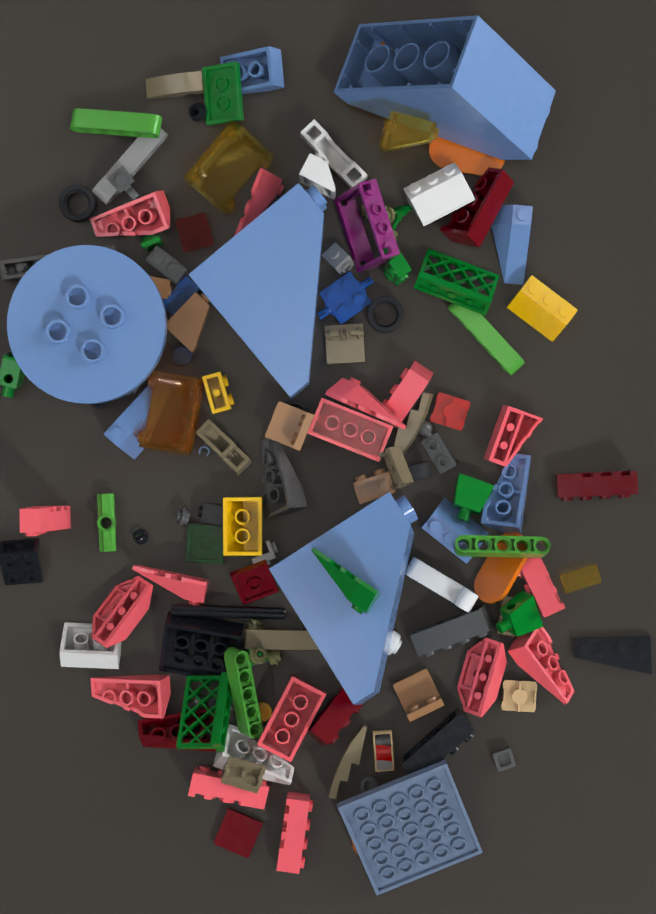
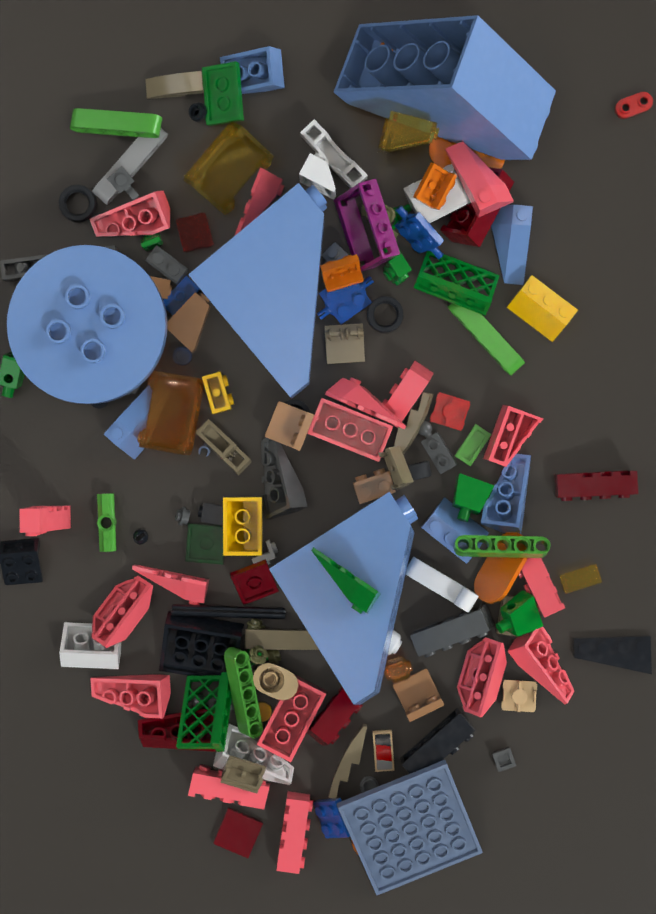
(275, 681): none -> tan piece
(330, 818): none -> blue plate
(341, 273): none -> orange bracket
(398, 669): none -> clear orange head
(419, 232): none -> blue plate
(435, 186): none -> orange bracket
(472, 445): none -> bright green tile
(480, 183): none -> coral wedge
(634, 105): none -> red plate

